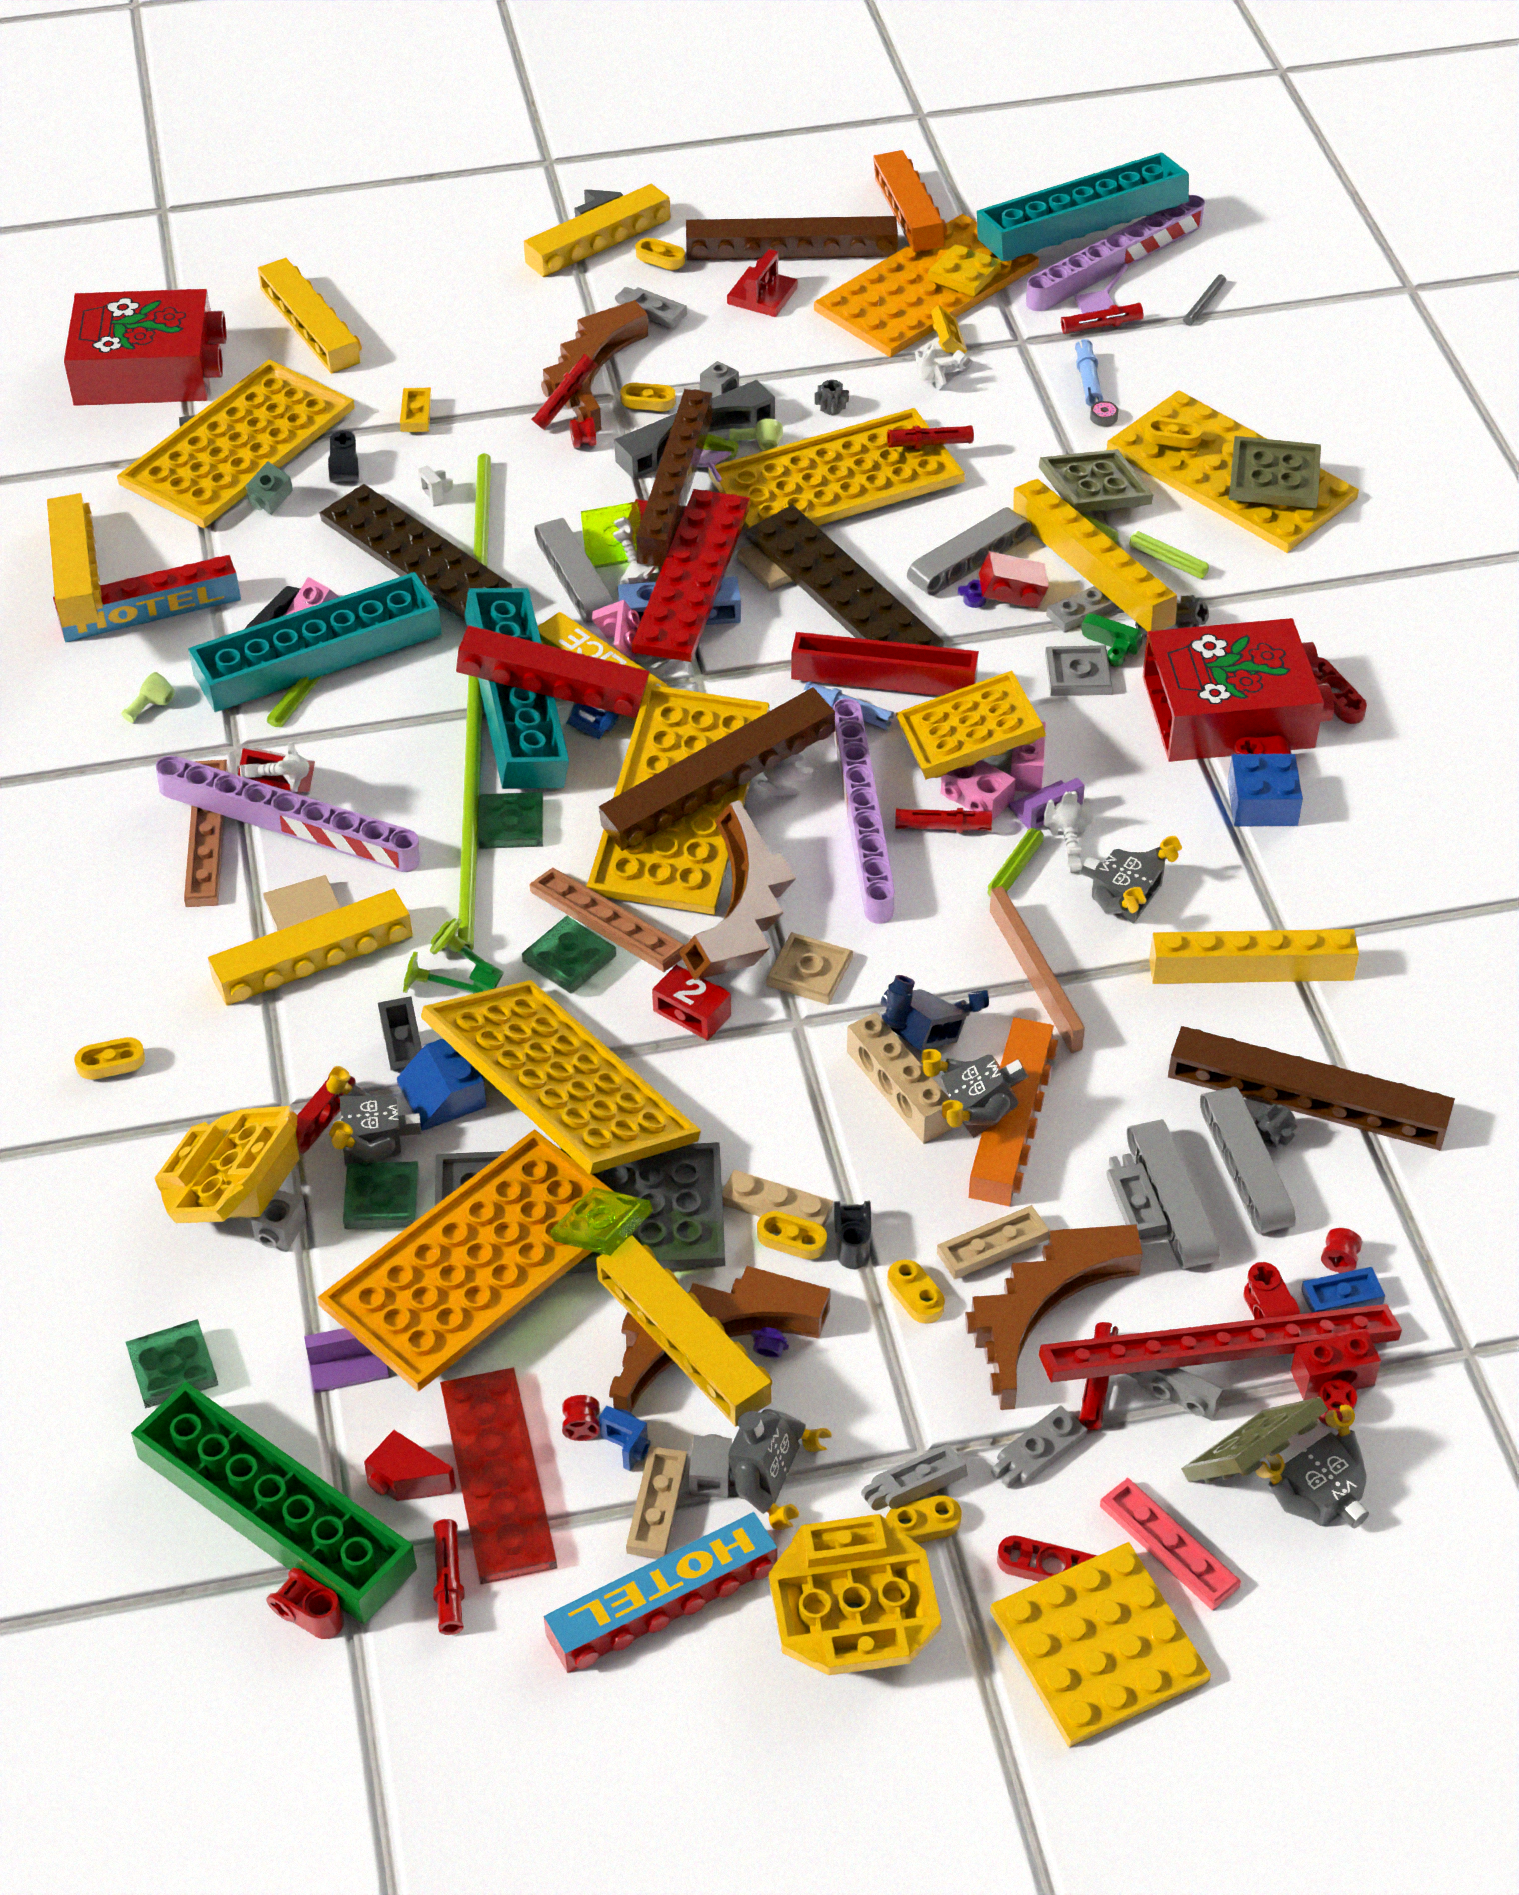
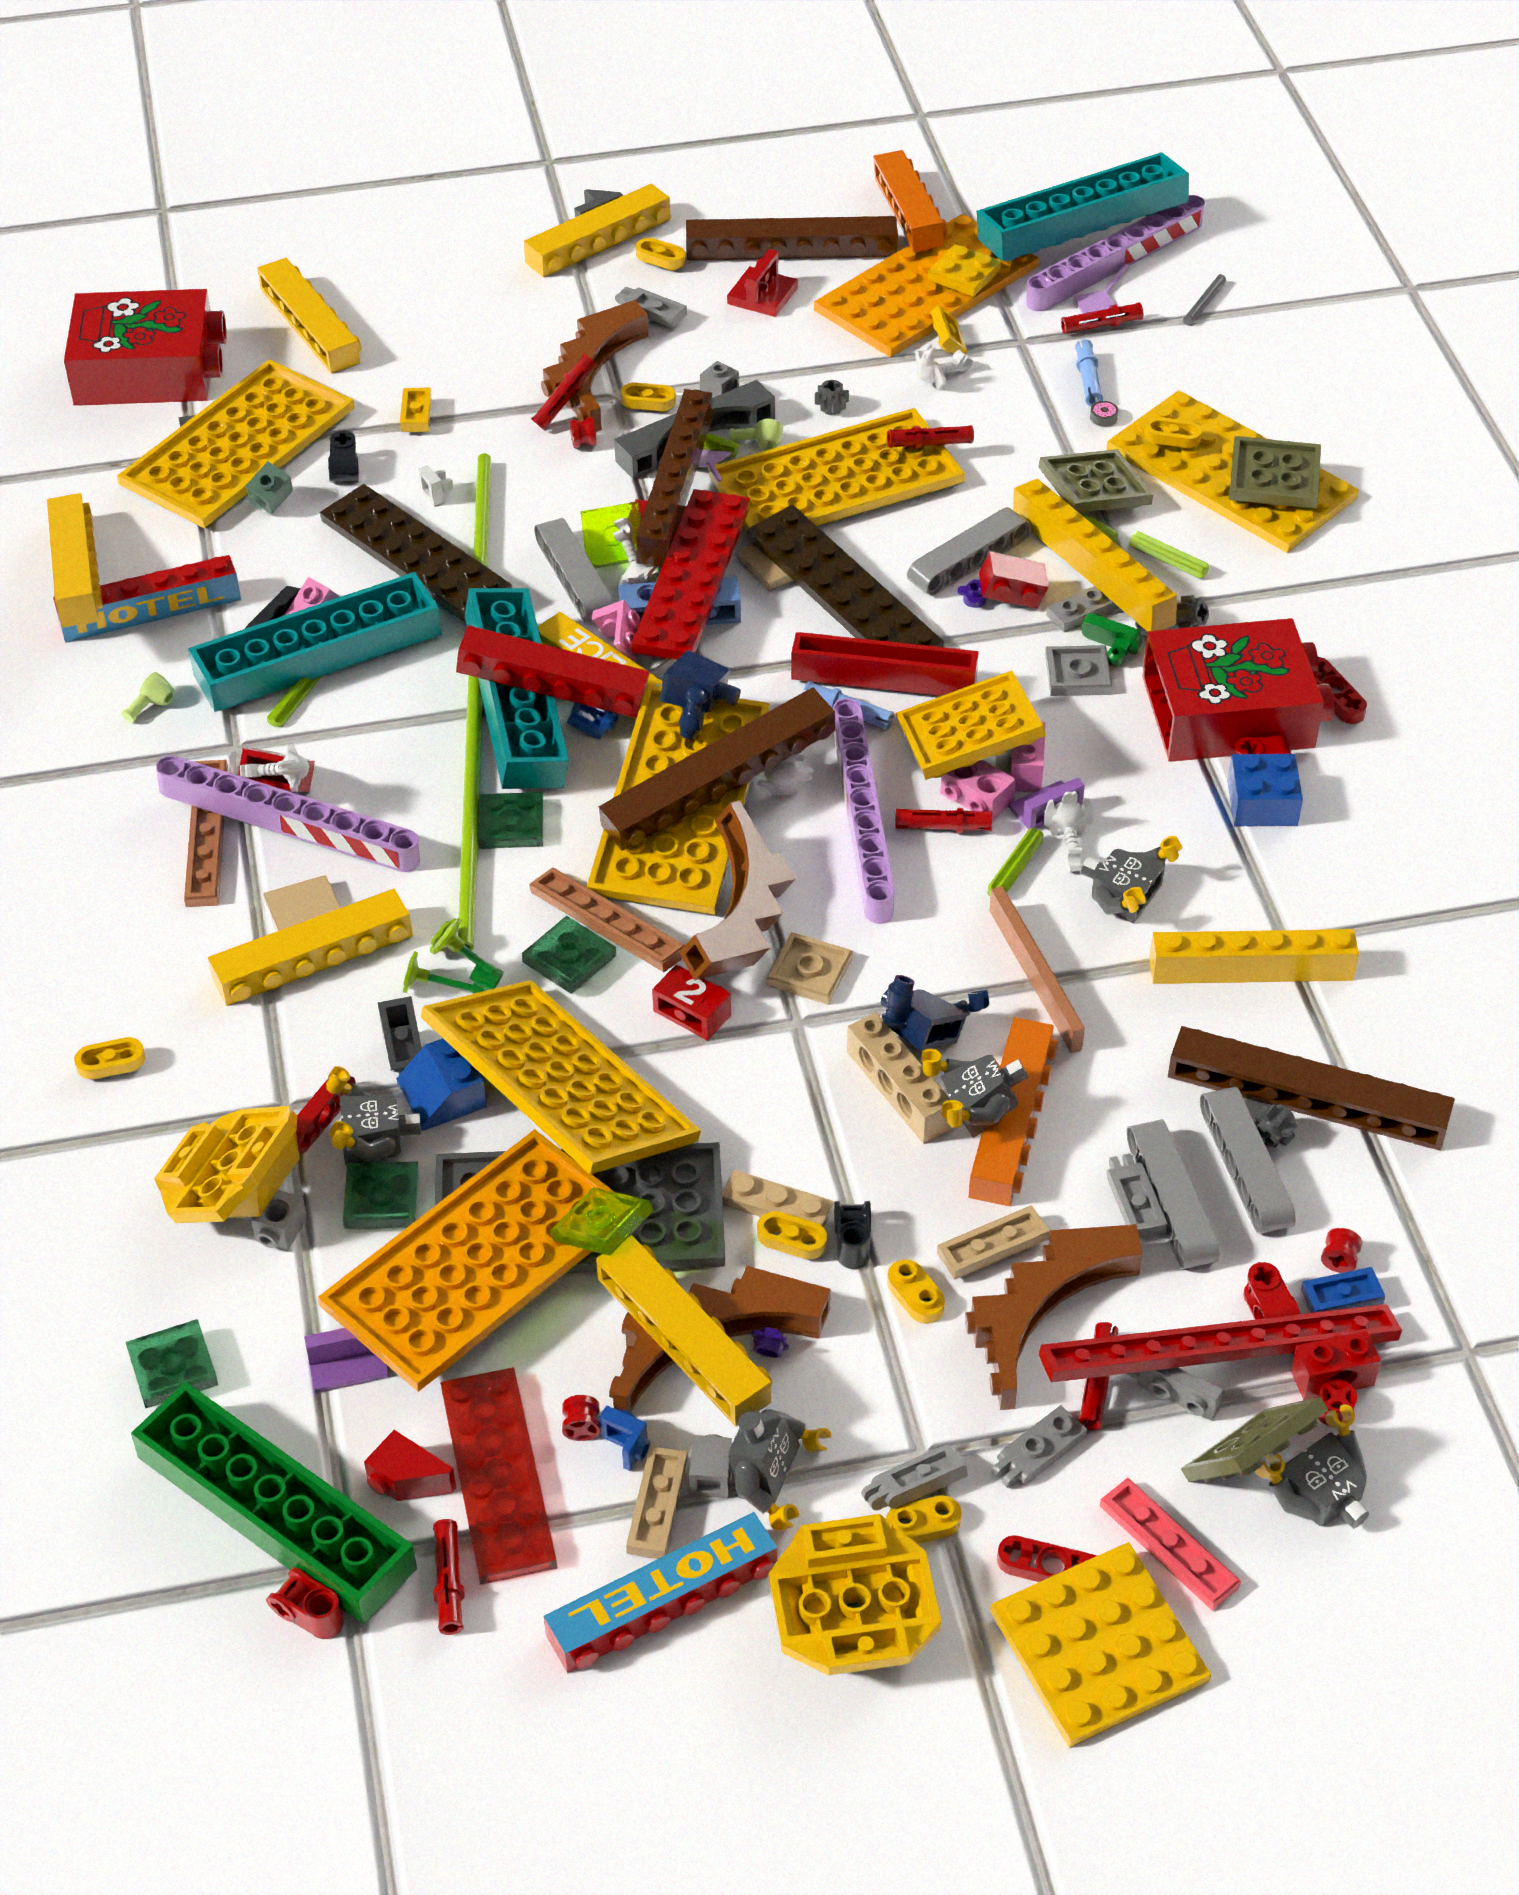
(698, 687): none -> dark blue torso

